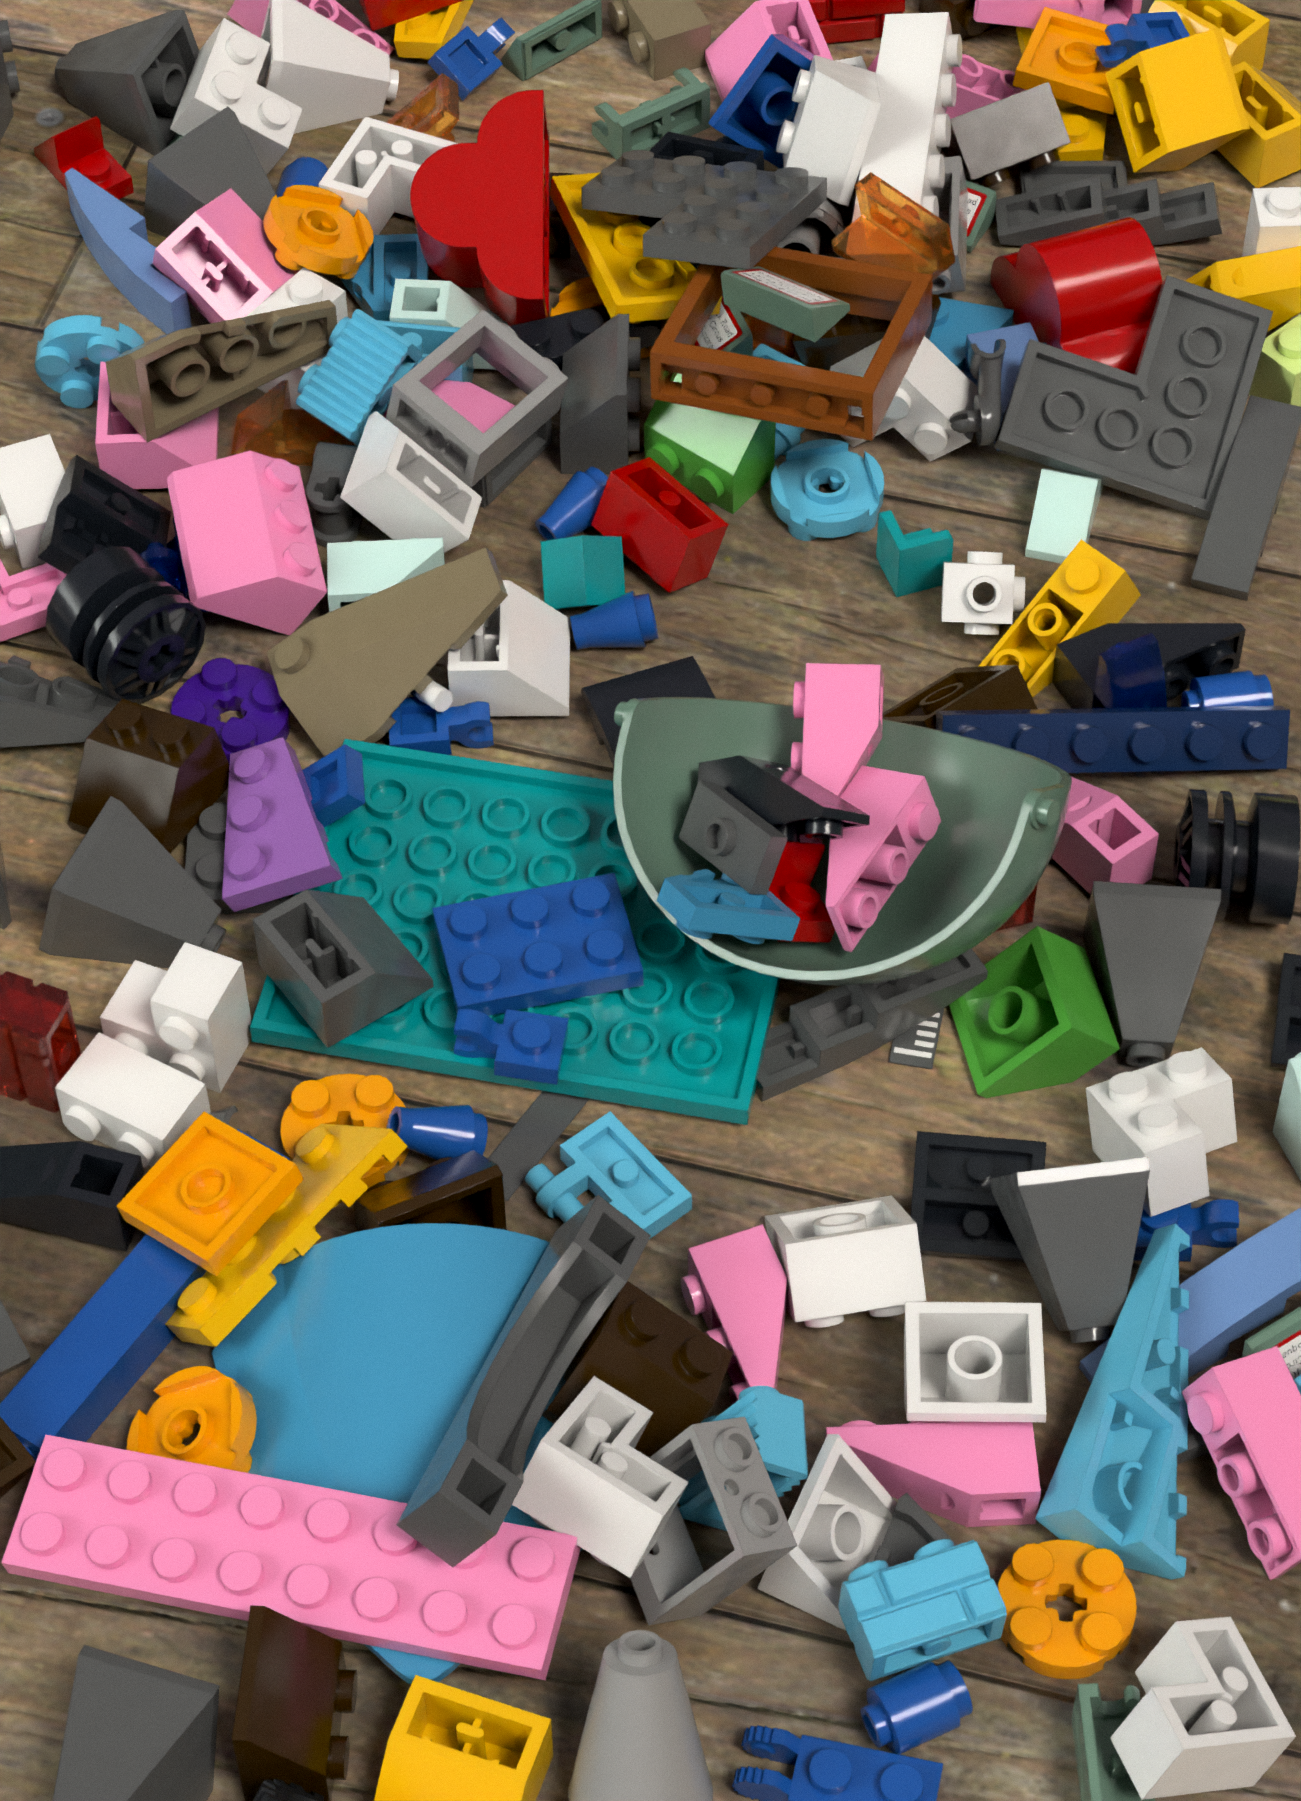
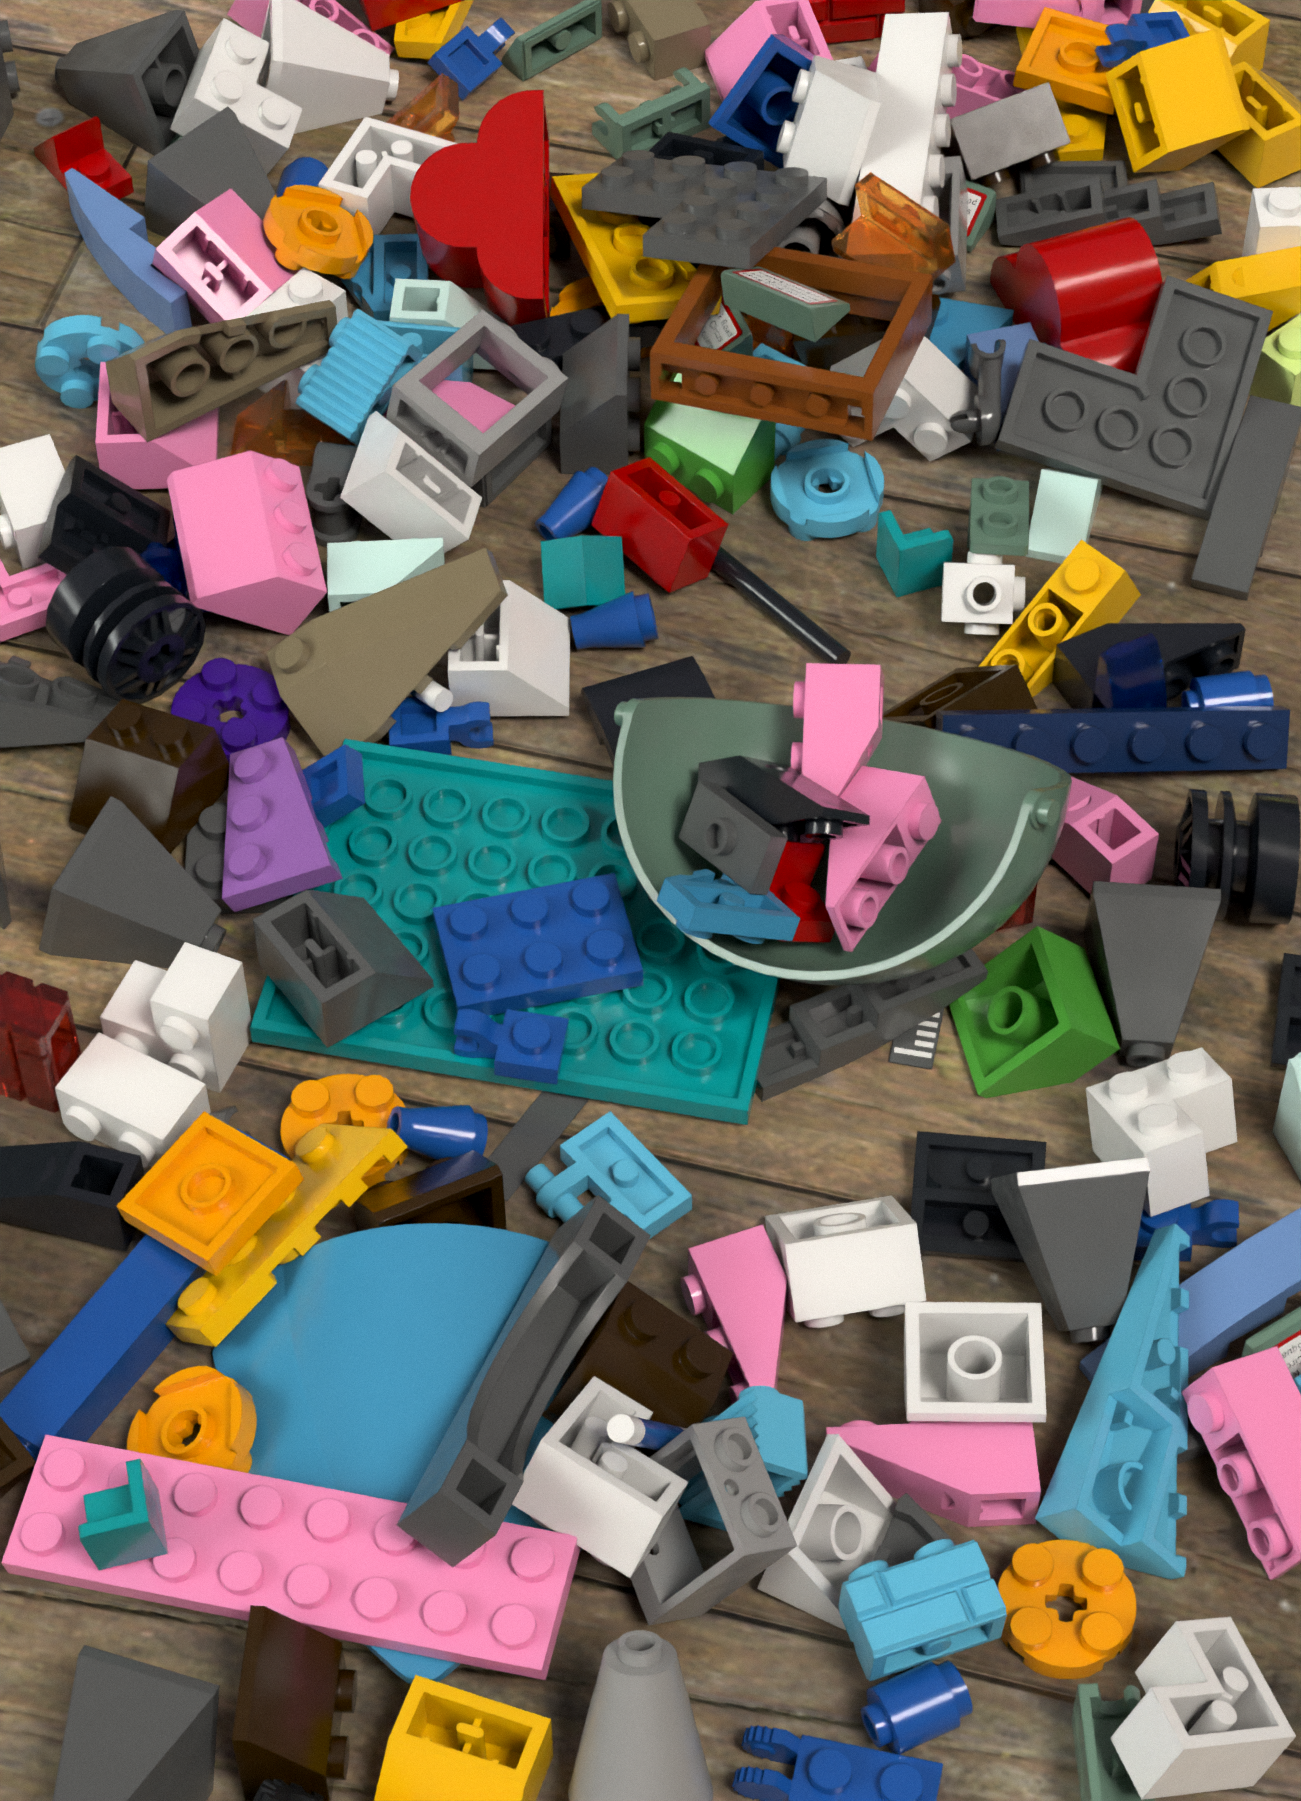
(124, 1521): none -> teal panel
(641, 1432): none -> bar
(780, 609): none -> black bar
(998, 516): none -> sand green bracket

